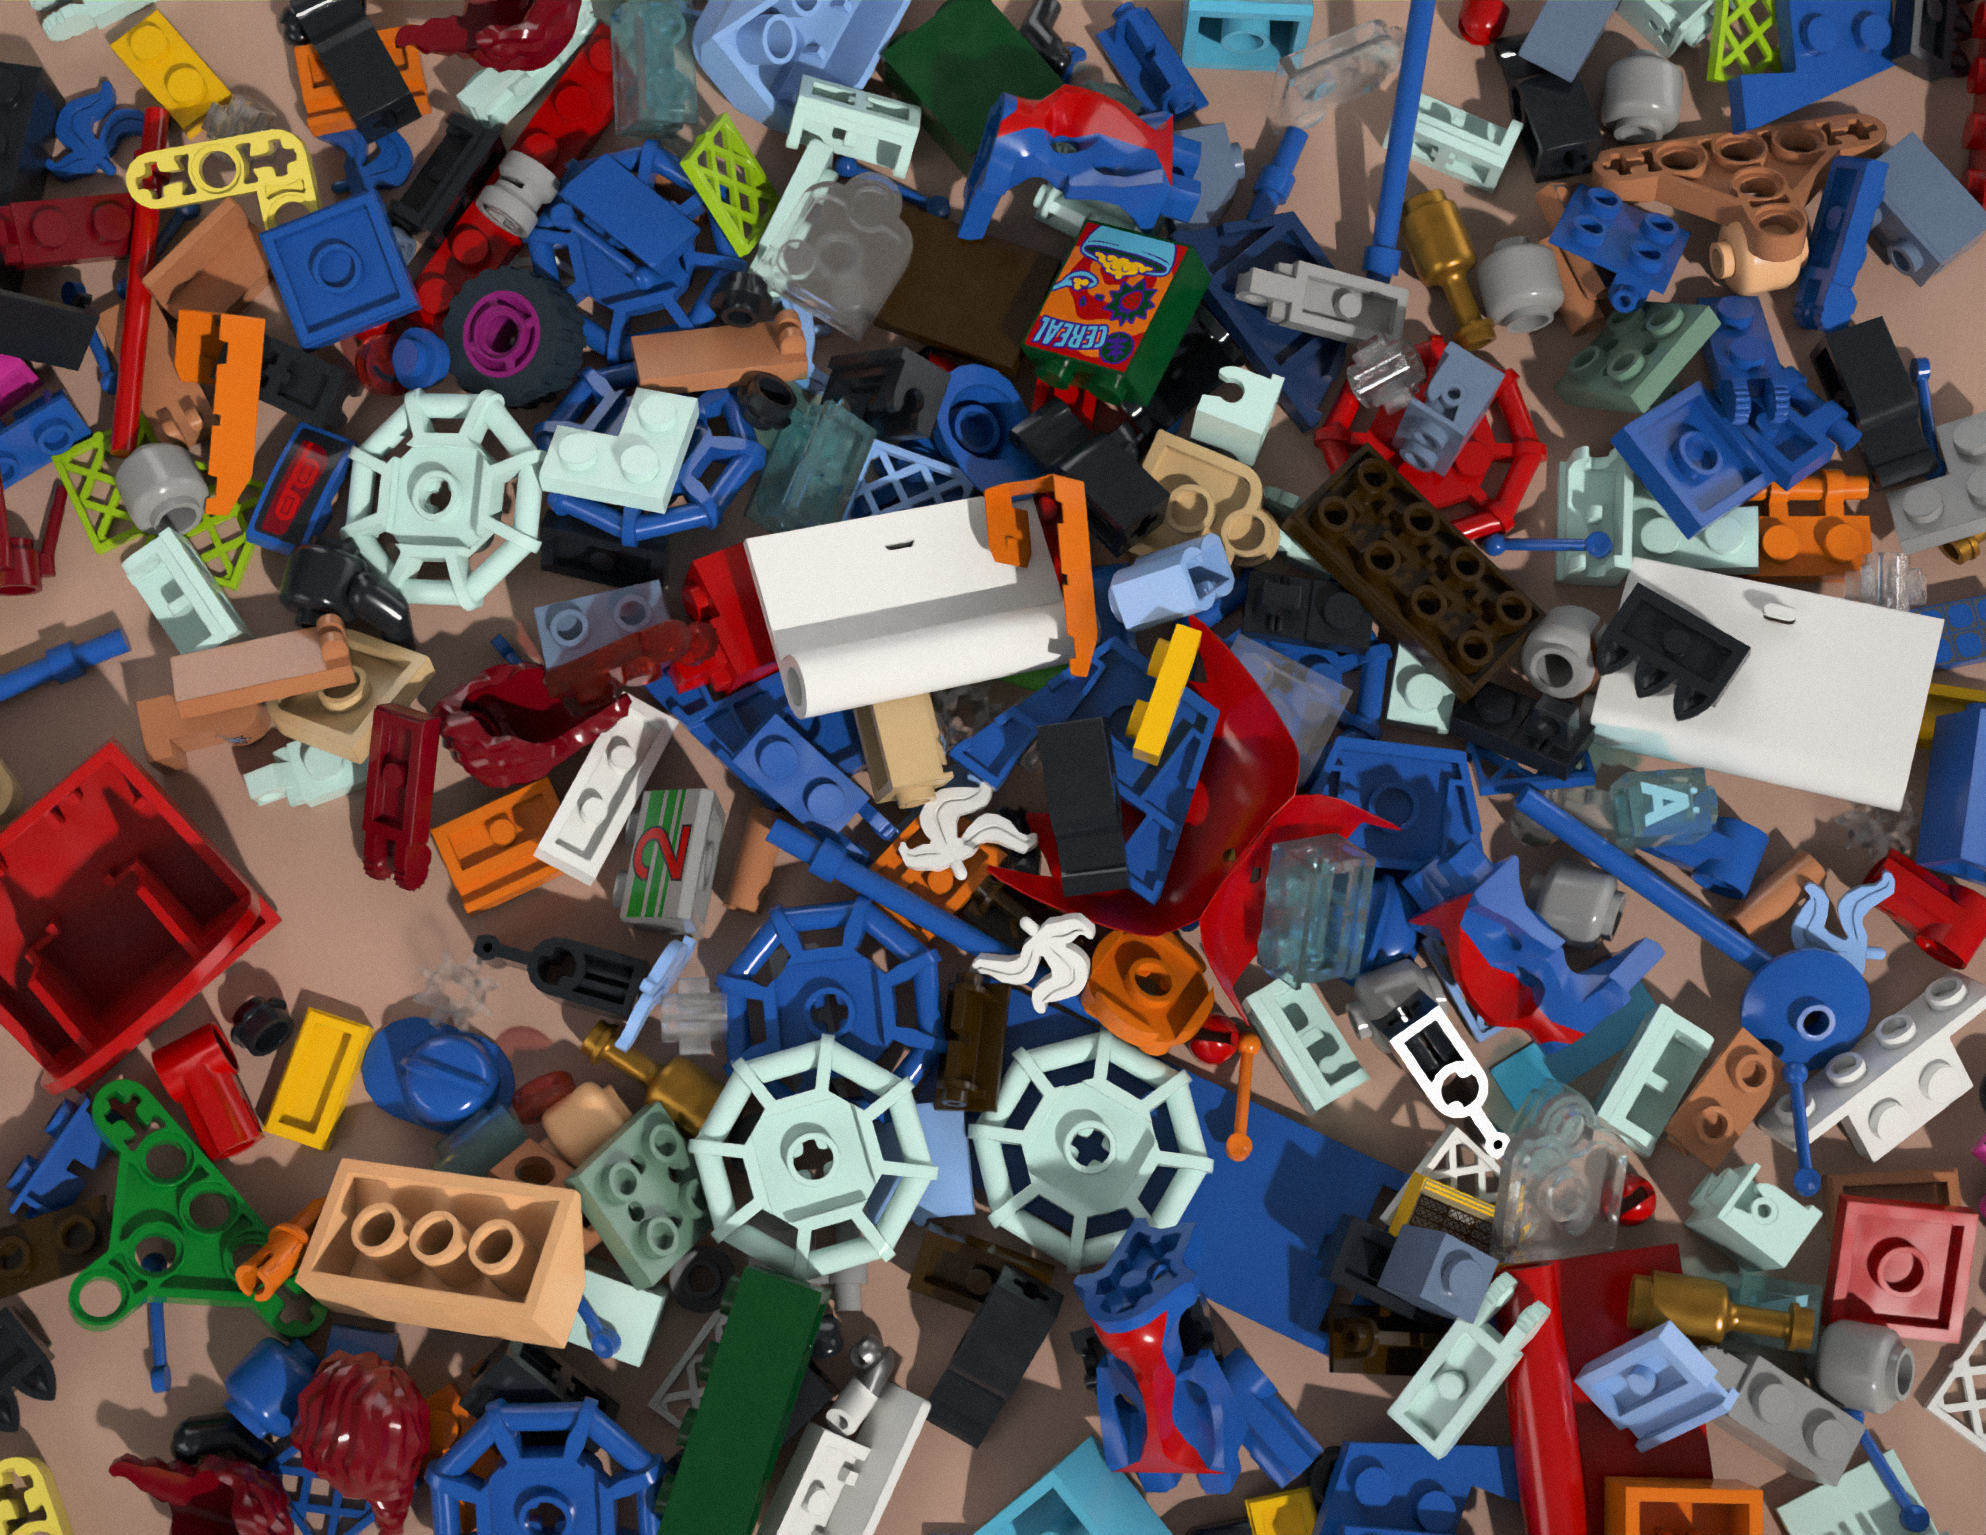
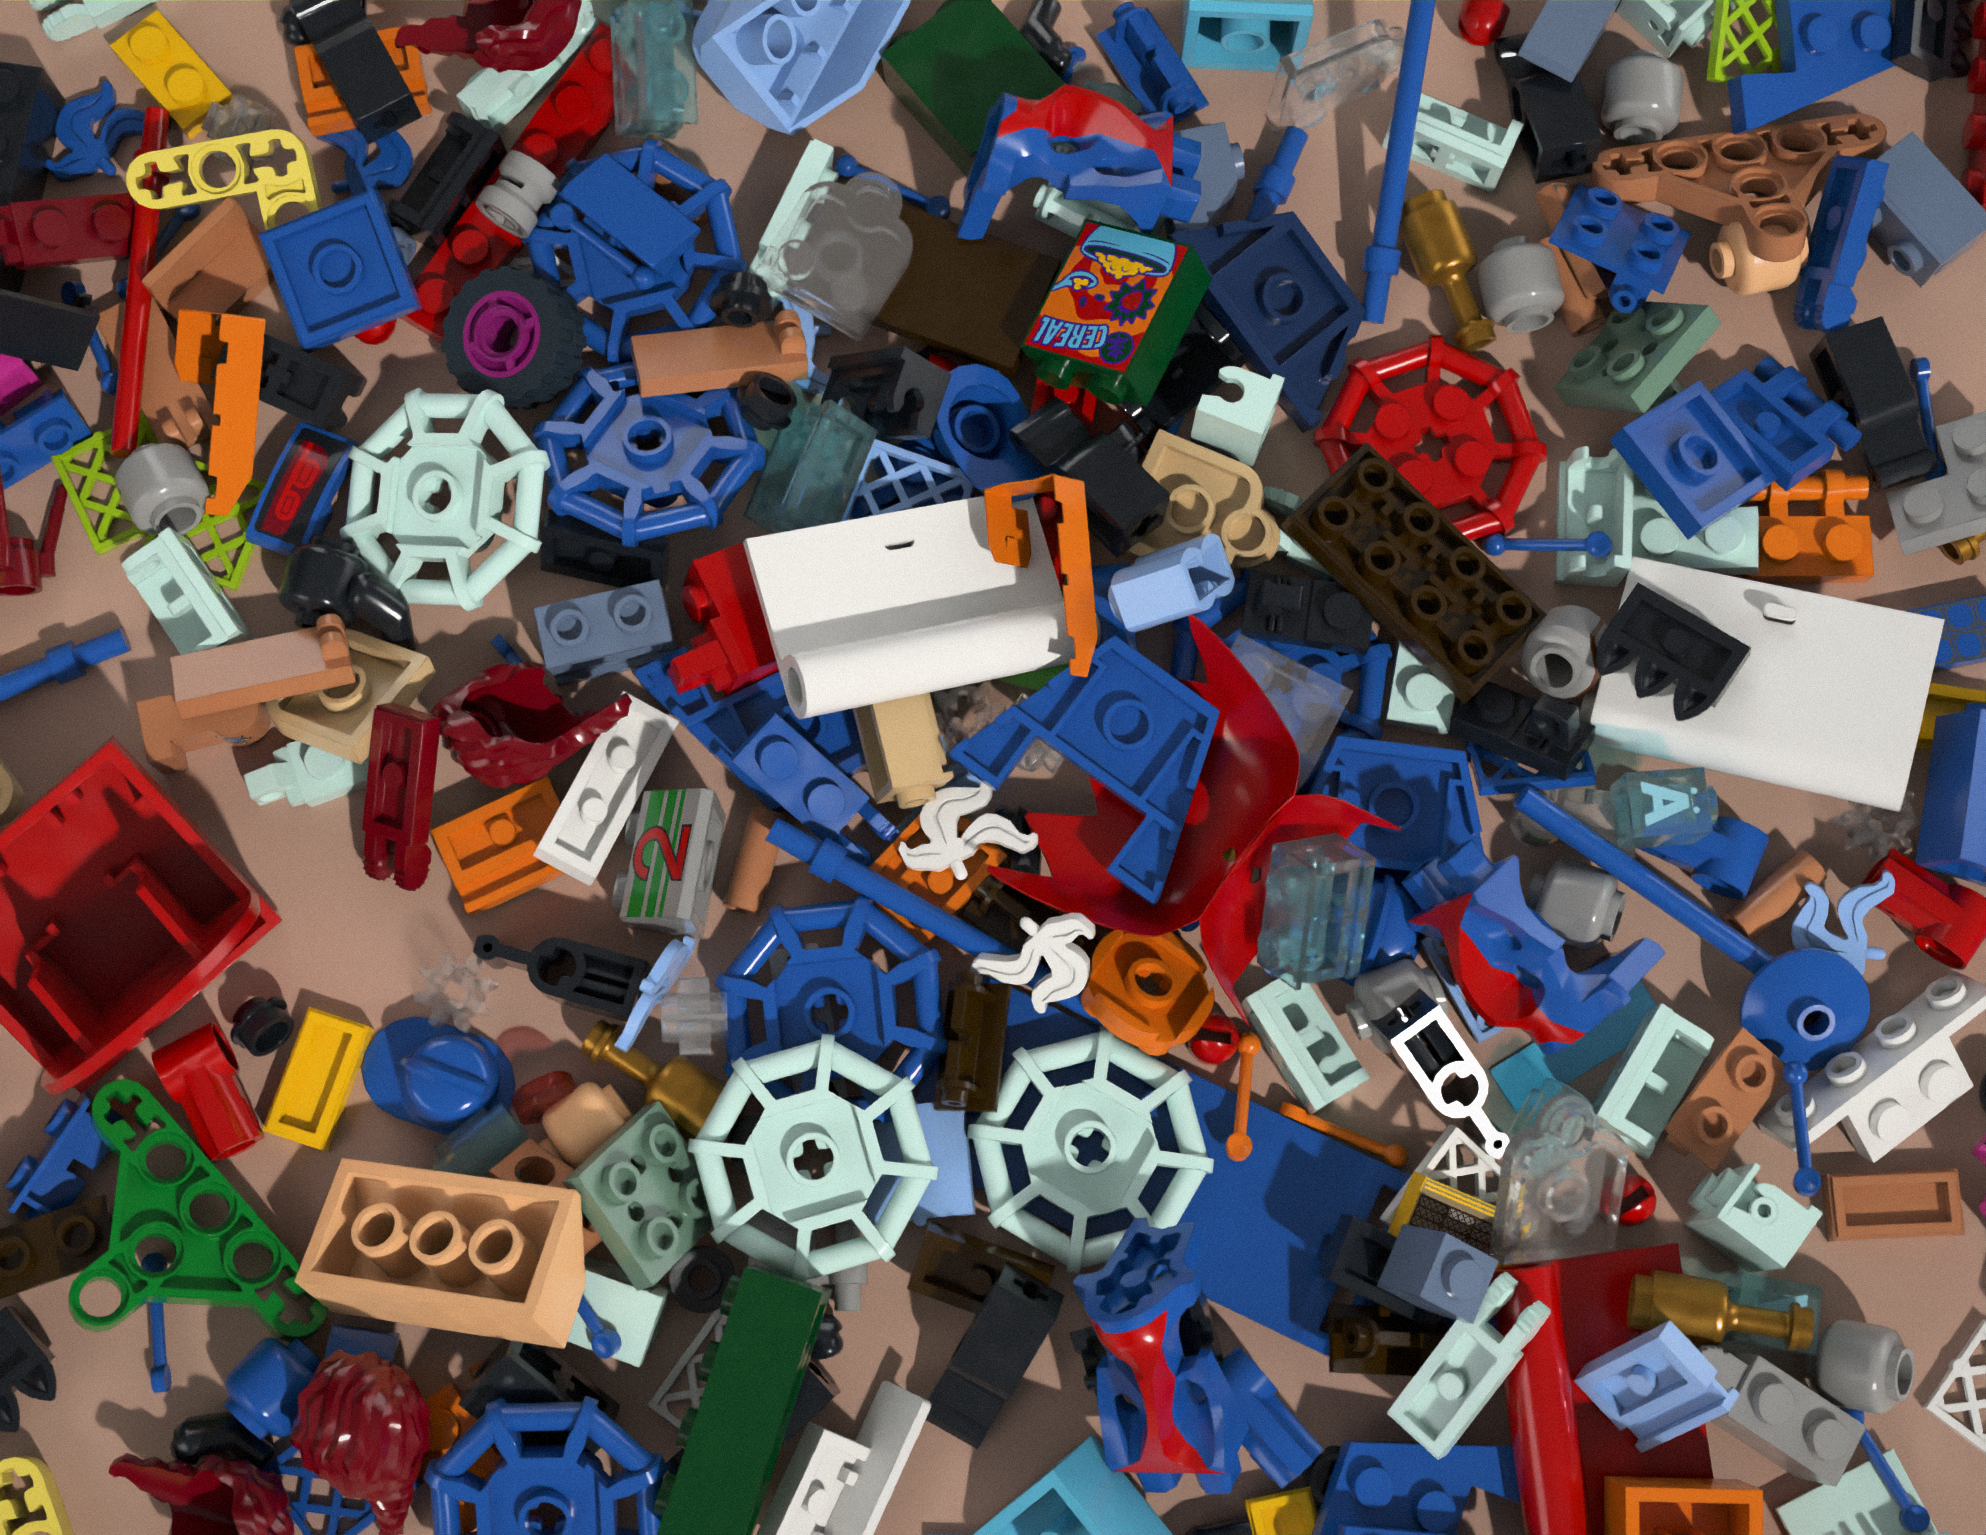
(281, 1253): orange axle -> none
(375, 365): clear red tile -> none
(420, 359): blue plate -> none
(630, 468): light aqua plate -> none
(632, 661): clear red hinge -> none
(711, 192): lime window -> none
(855, 124): light aqua hinge -> none
(864, 1388): arm -> none
(1084, 805): black piece -> none
(1153, 719): yellow plate -> none
(1325, 301): light grey hinge -> none
(1385, 372): clear gear -> none
(1393, 1154): none -> orange hinge
(1455, 404): sand blue hinge -> none
(1744, 360): blue hinge -> none
(1887, 581): clear gear -> none
(1901, 1266): plate -> none

